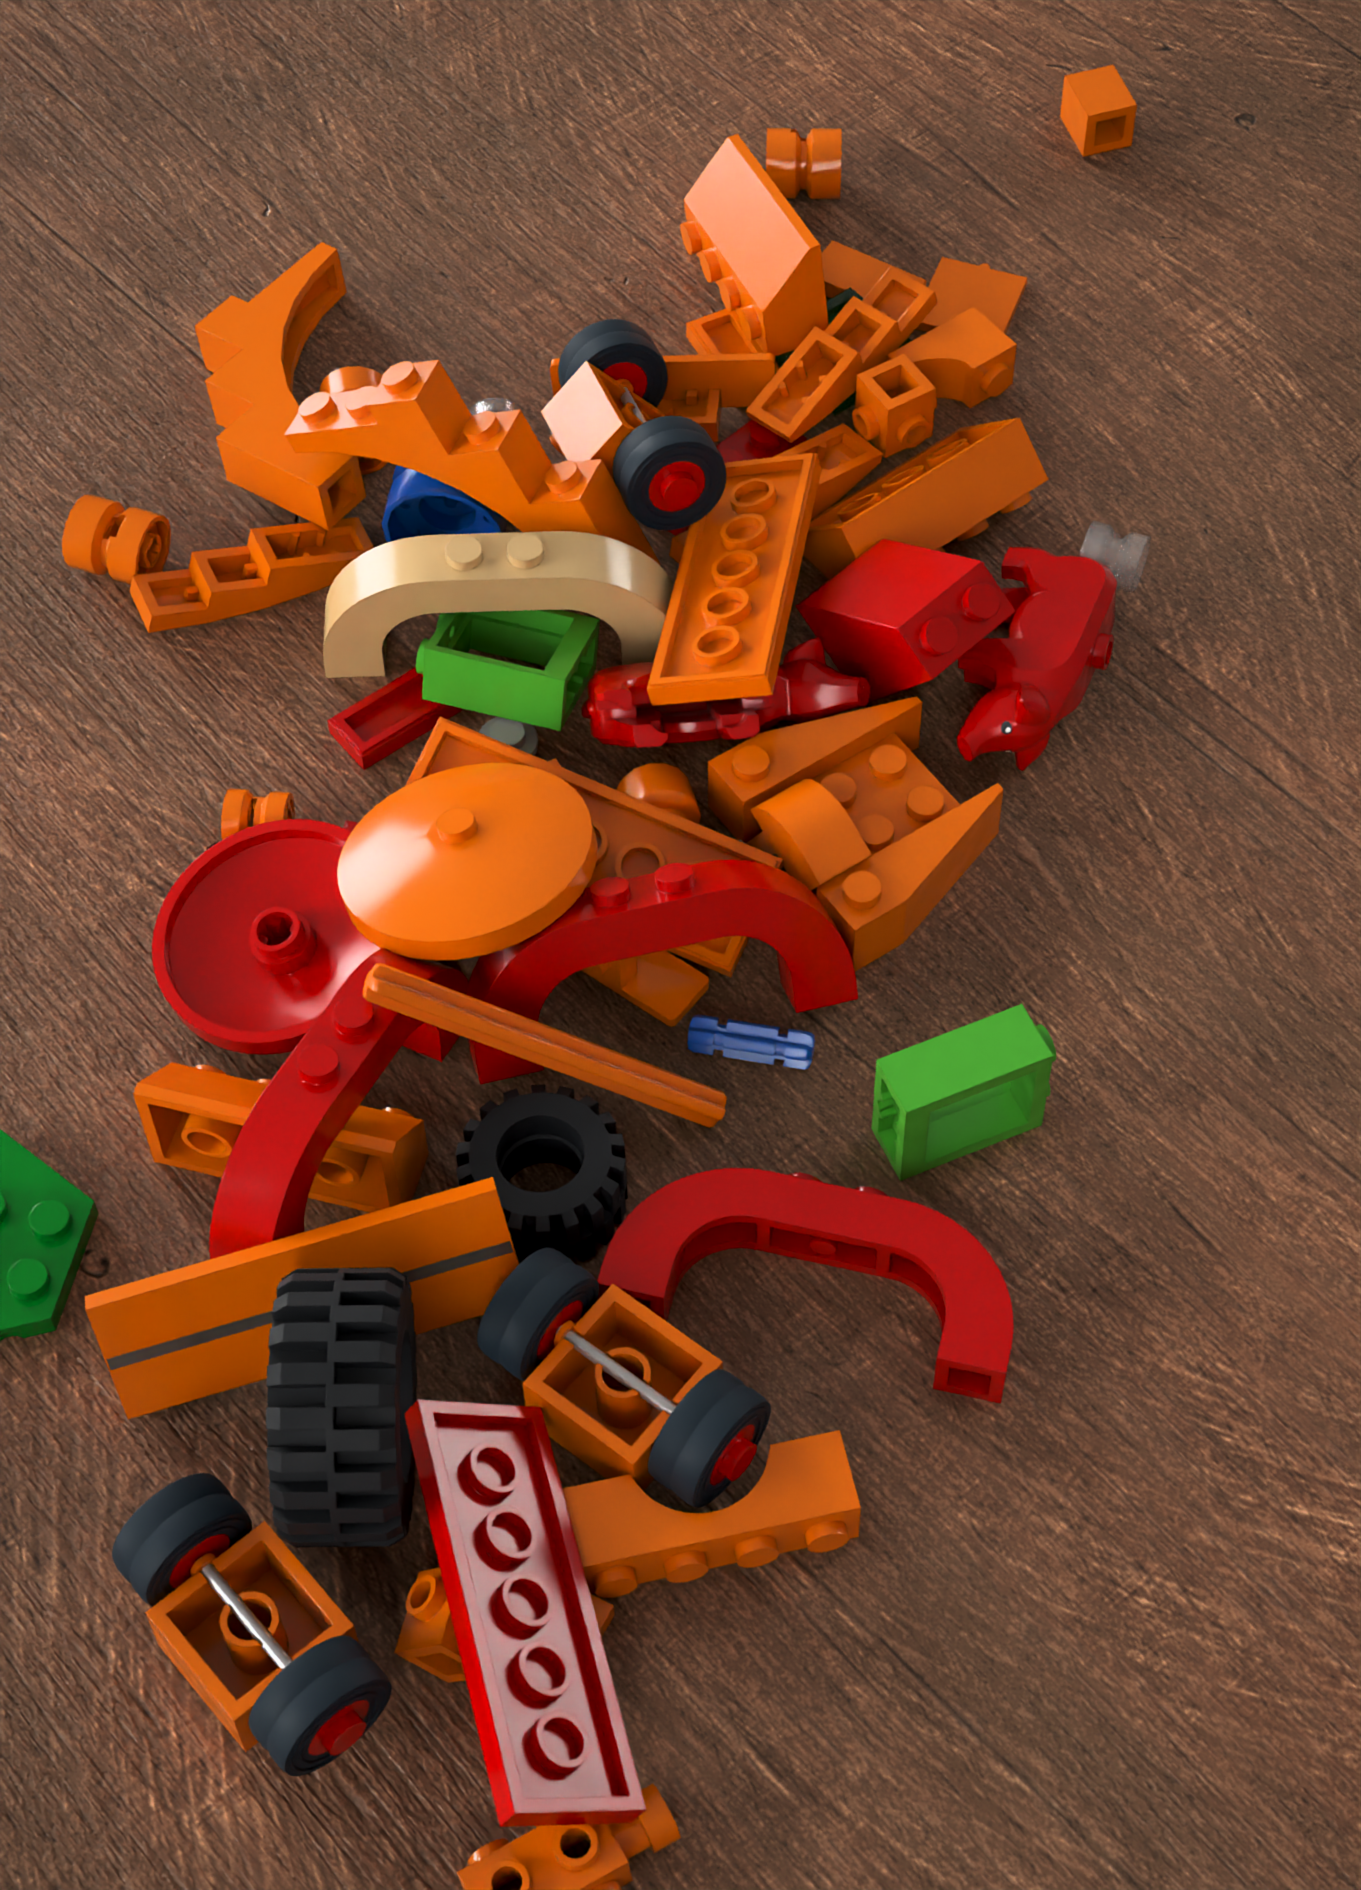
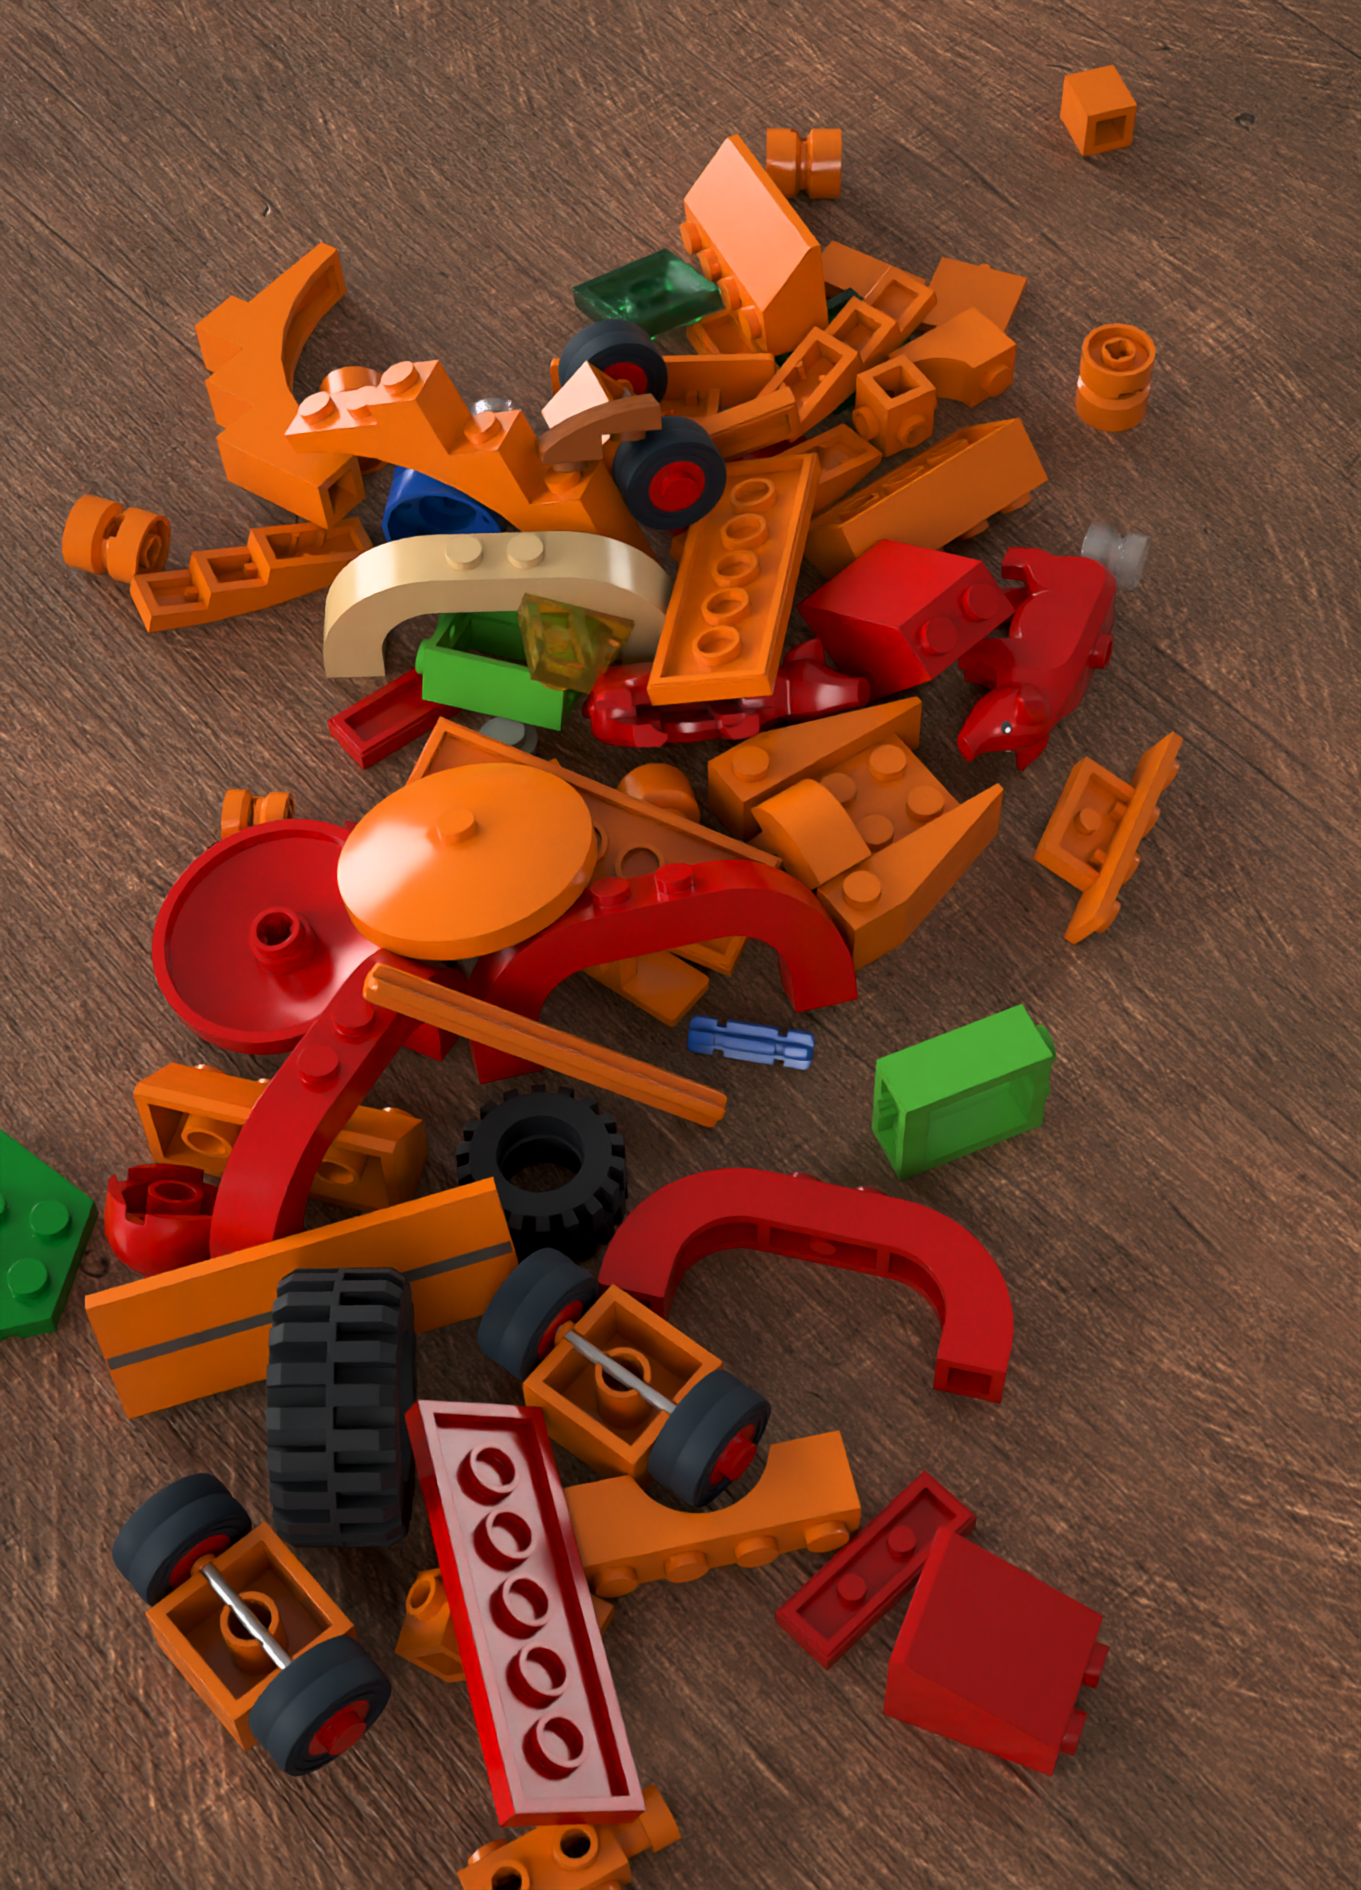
(159, 1217): none -> red cylinder
(569, 643): none -> clear yellow wing
(579, 437): none -> dark orange slope
(650, 292): none -> clear green plate
(754, 424): none -> orange tile
(871, 1571): none -> red tile
(993, 1657): none -> red slope
(1099, 828): none -> orange bracket
(1114, 377): none -> orange wheel

